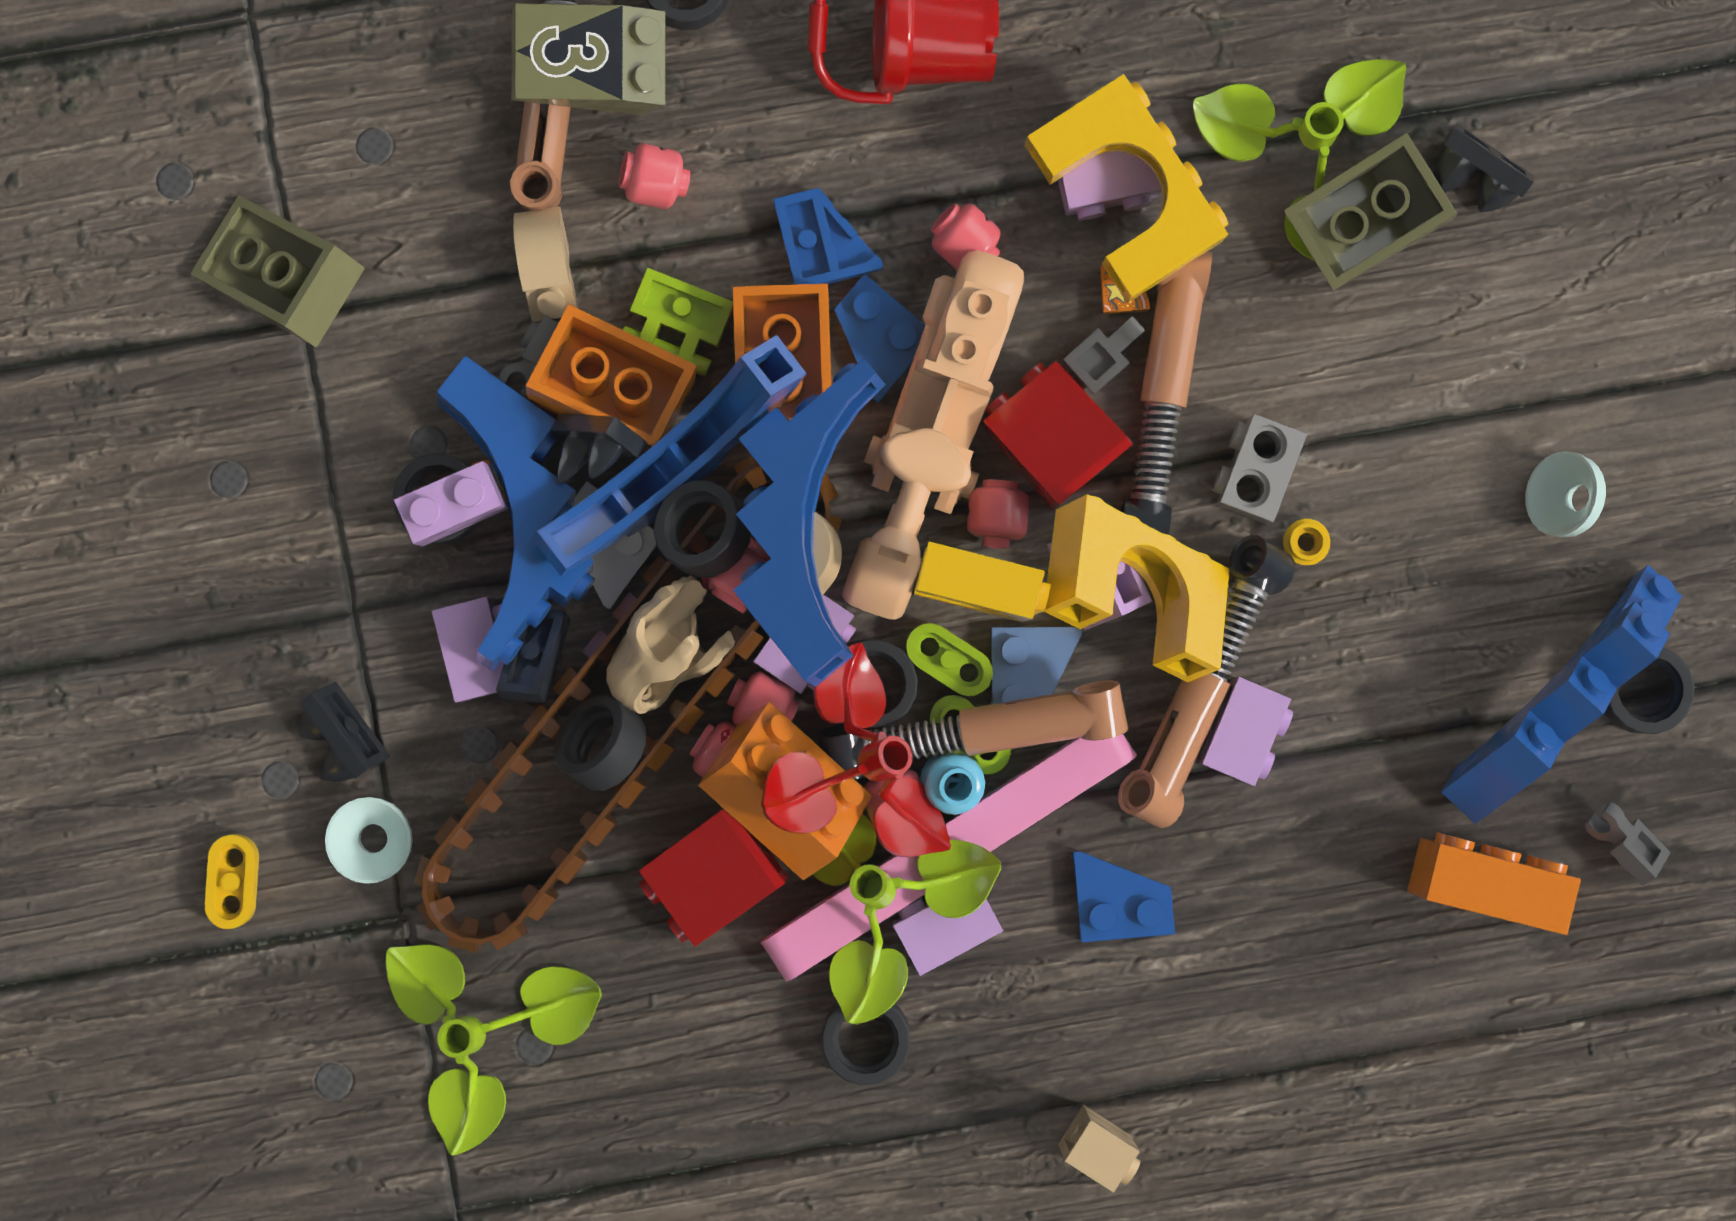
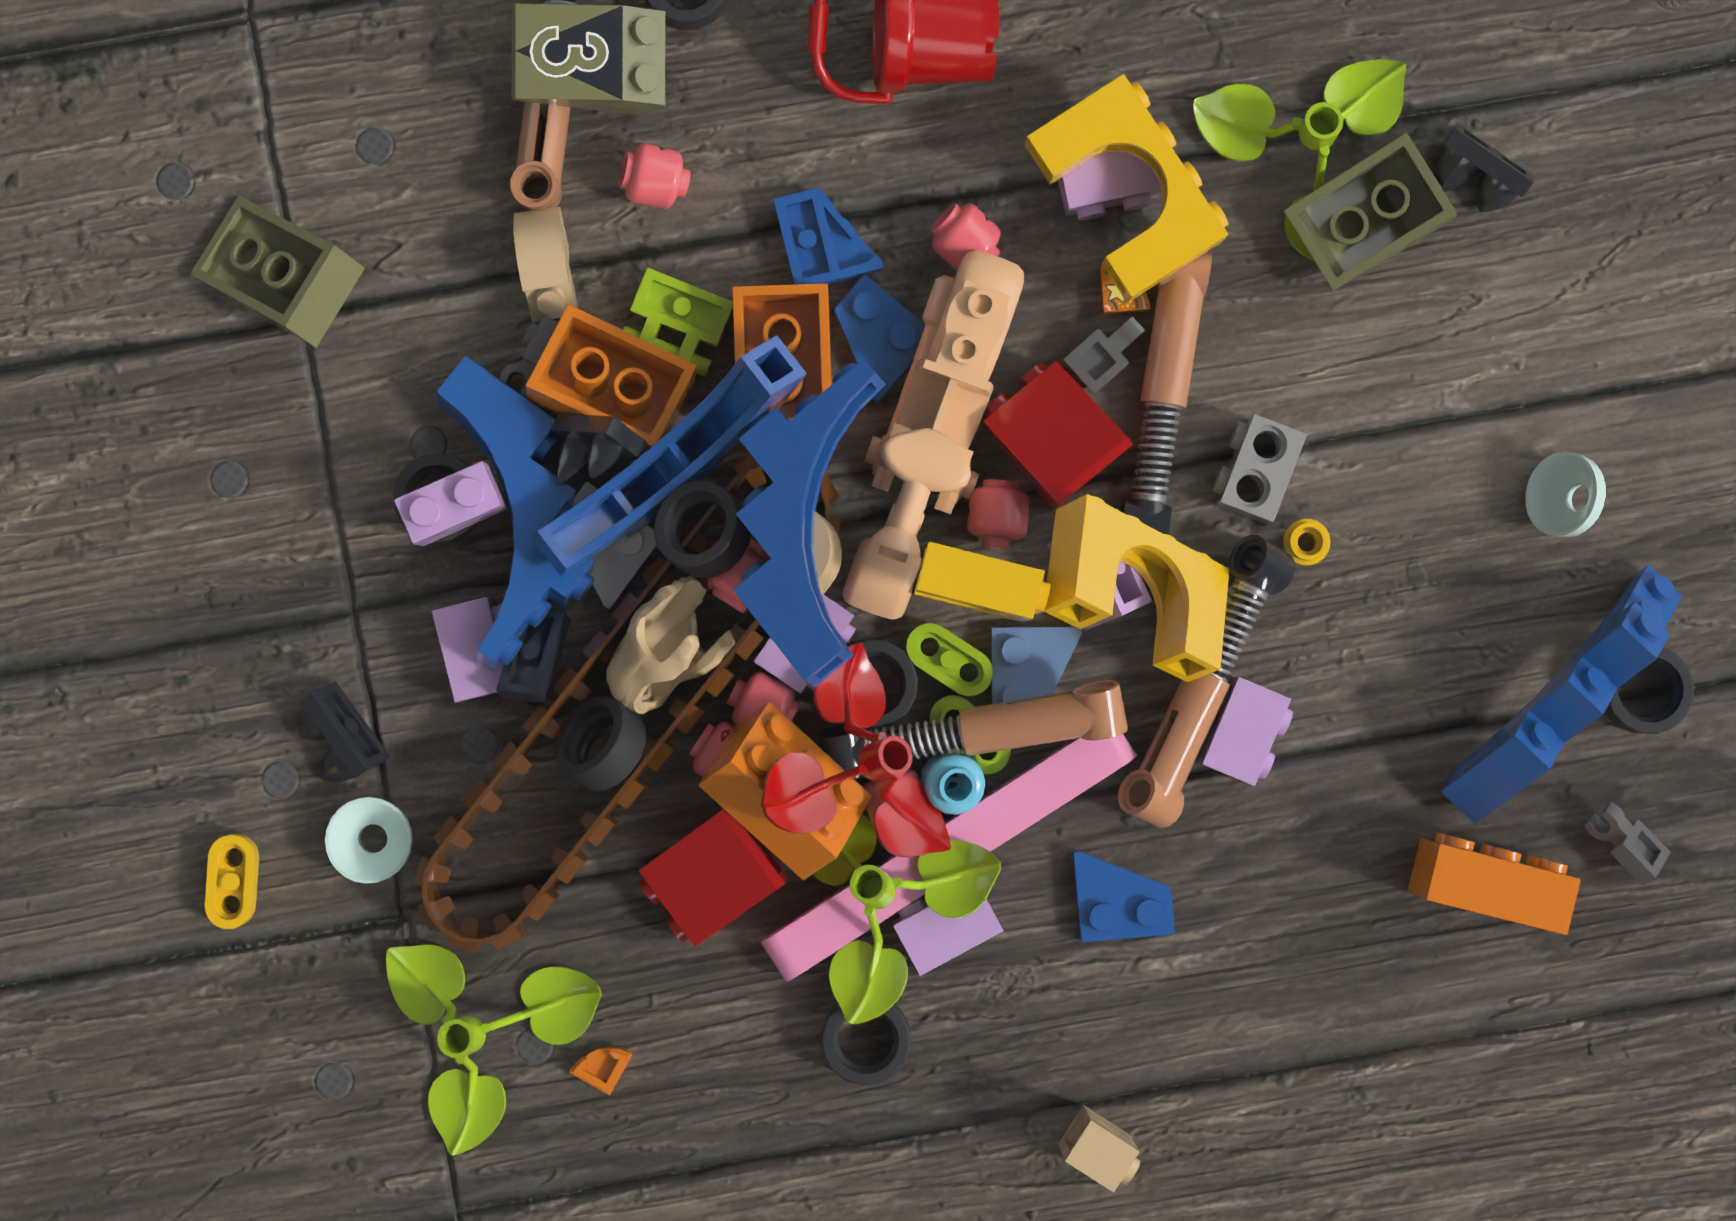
(602, 1067): none -> orange tile

